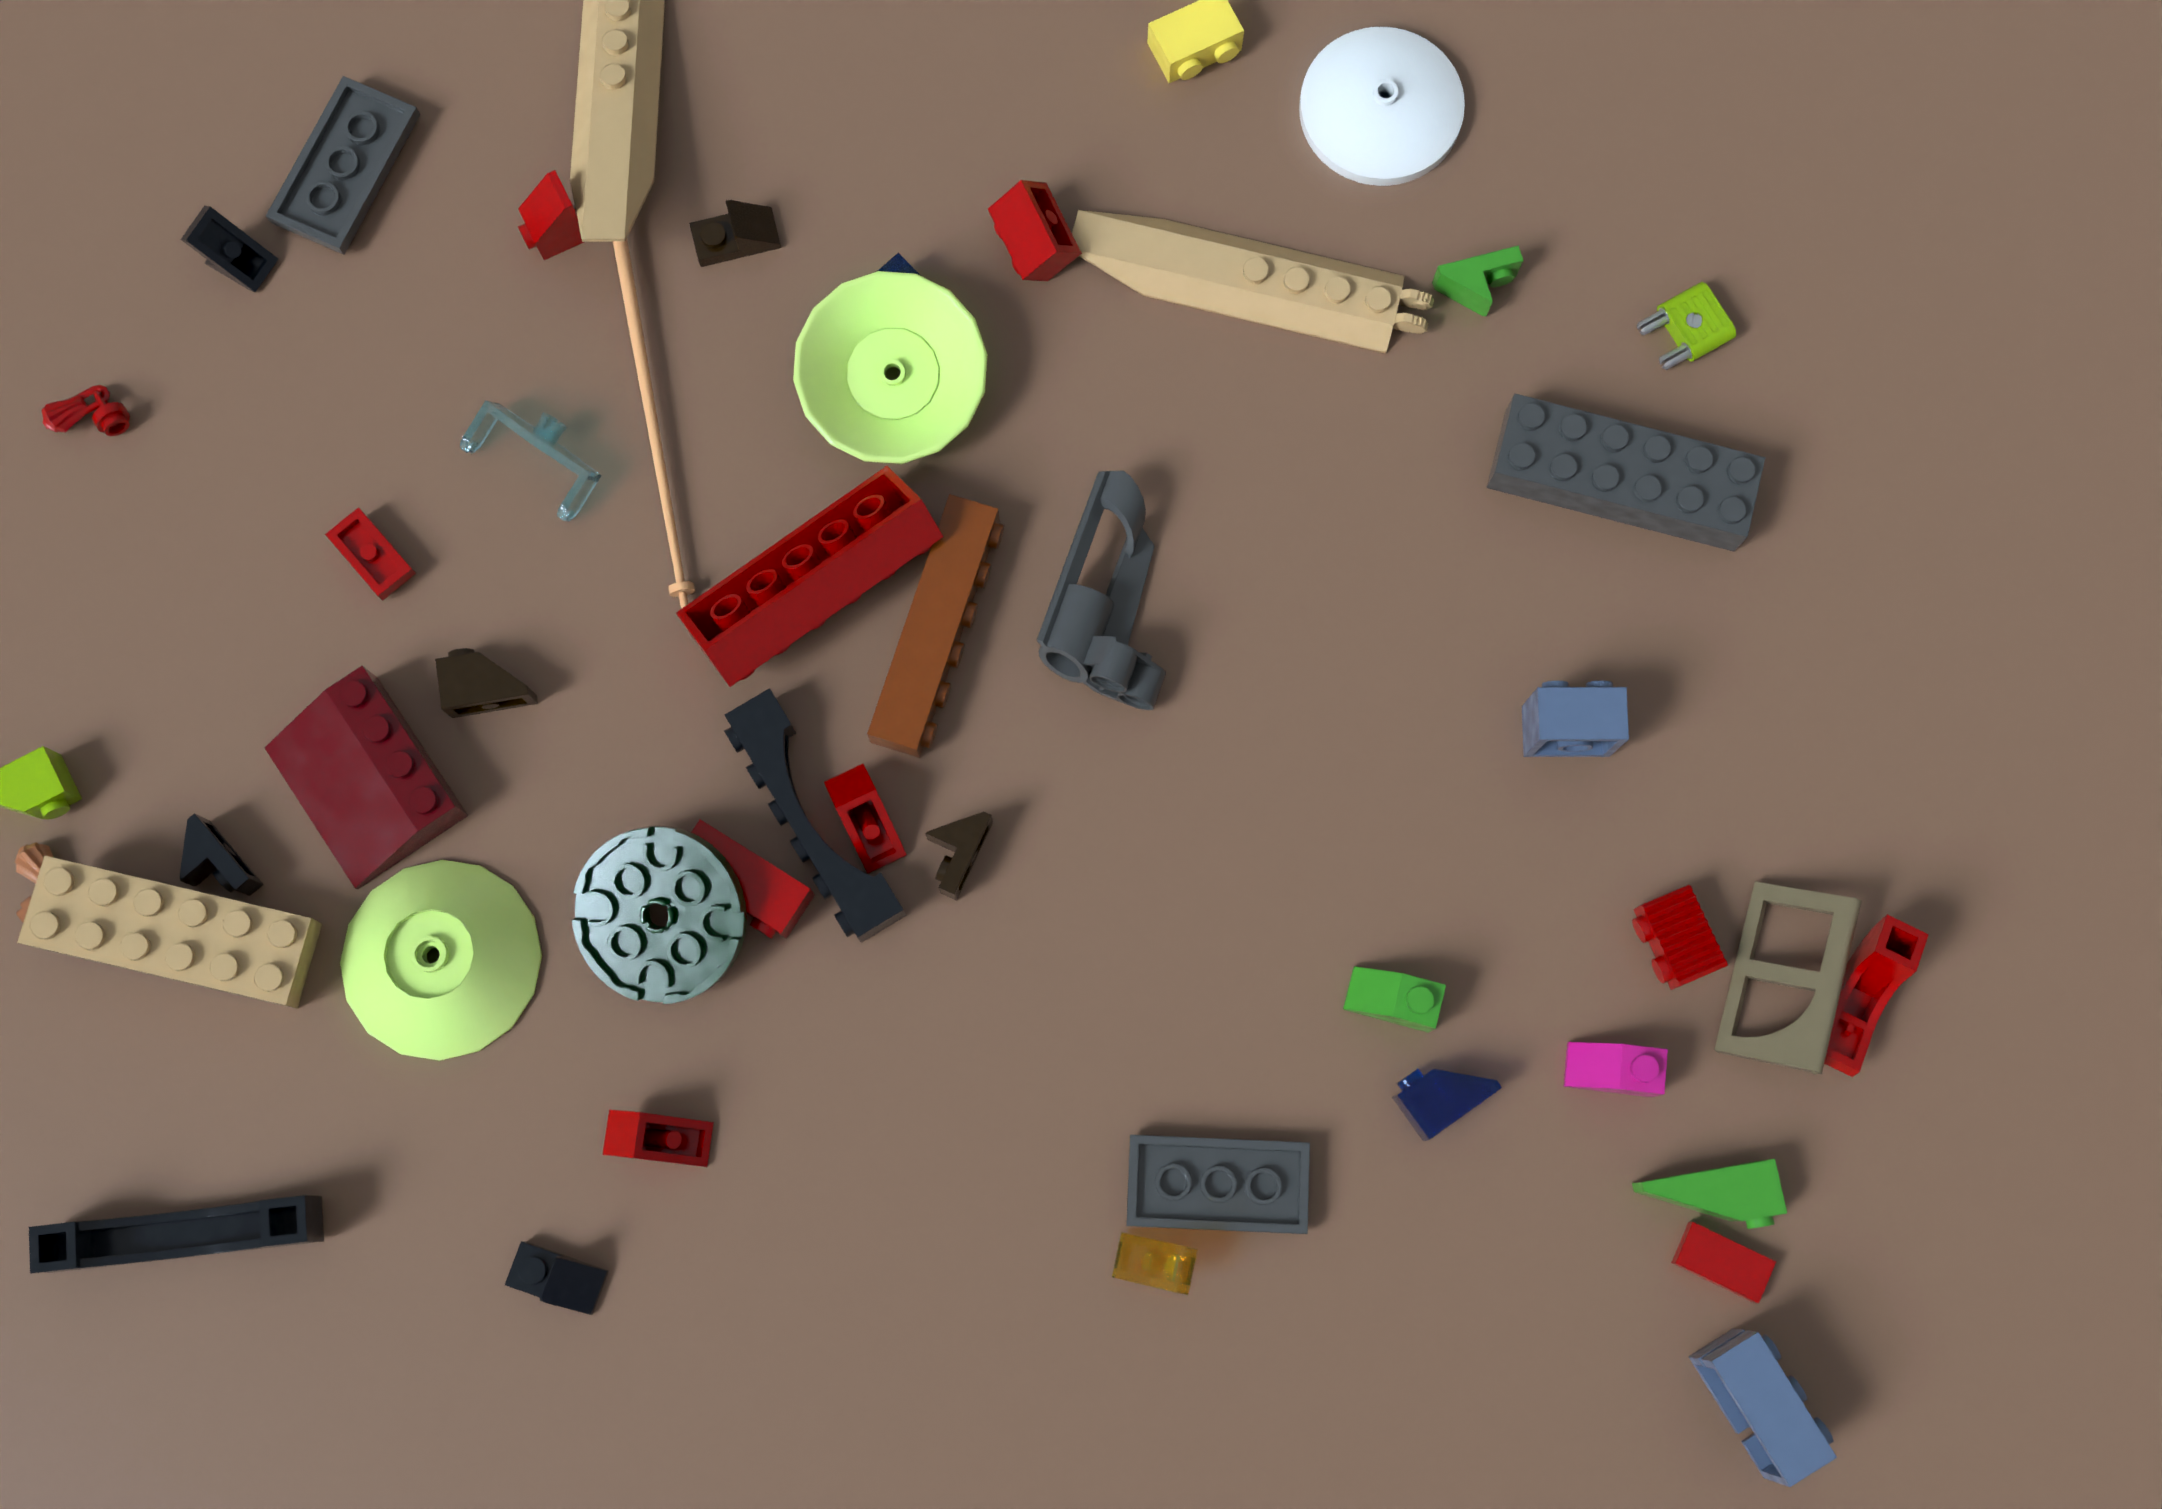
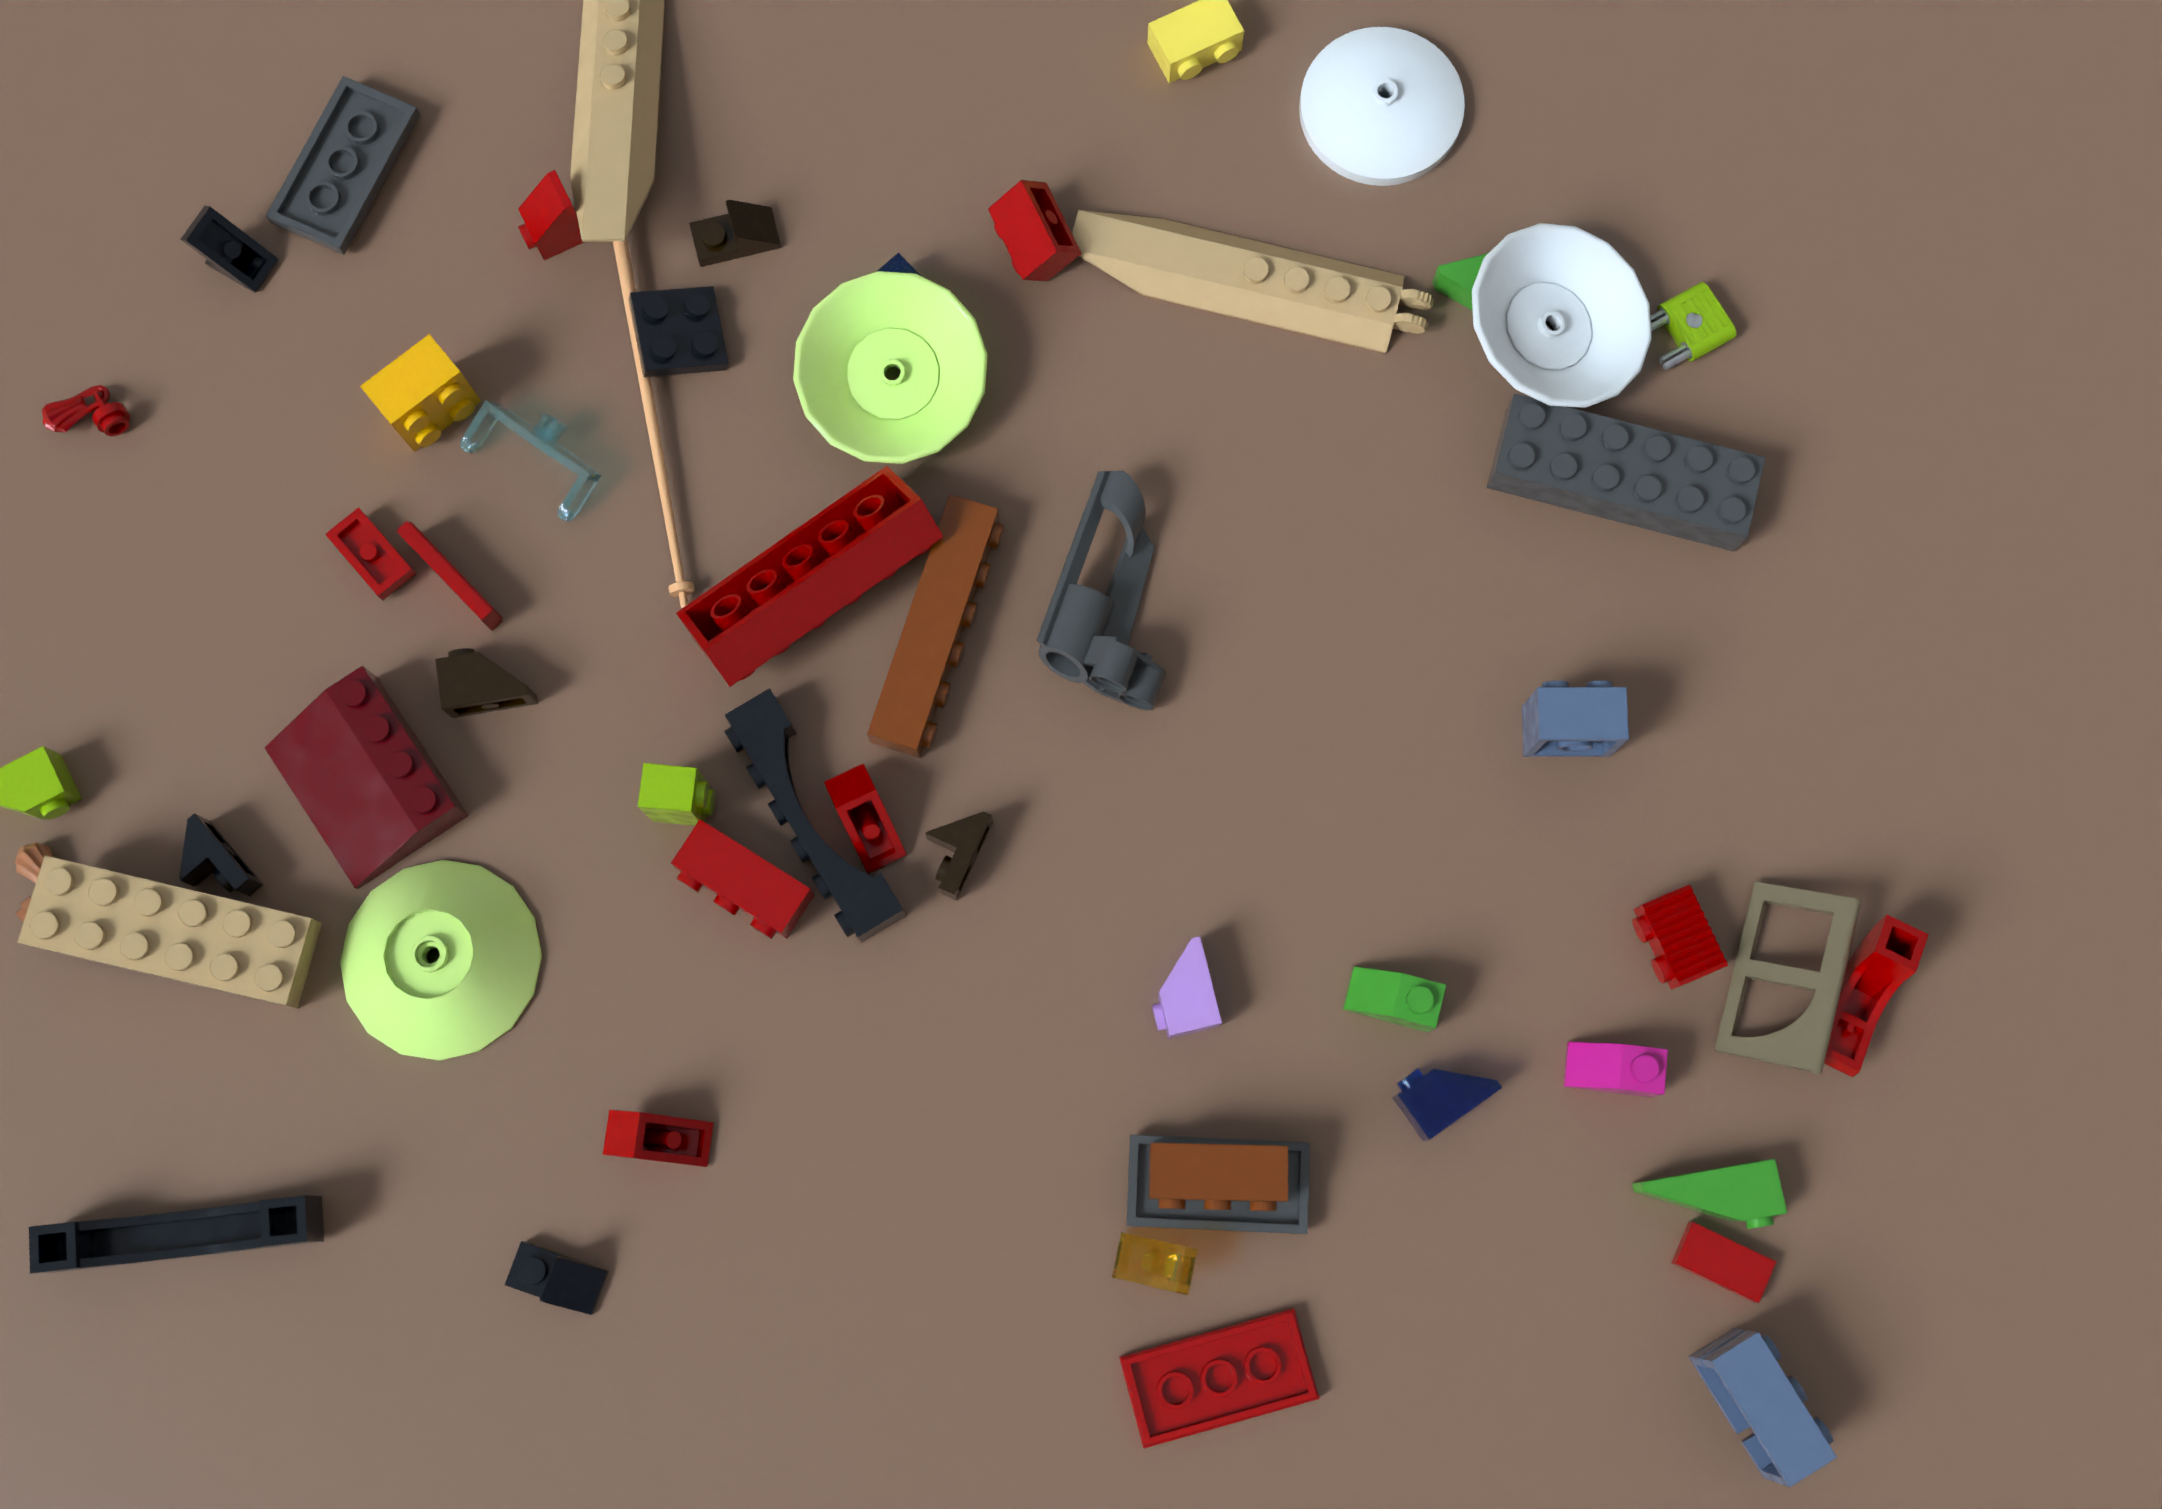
(421, 393): none -> yellow brick
(450, 575): none -> red tile
(675, 794): none -> lime brick
(678, 331): none -> black plate
(703, 914): plate -> none
(1187, 996): none -> lavender slope
(1218, 1175): none -> dark orange brick
(1219, 1378): none -> red tile
(1586, 297): none -> white dish

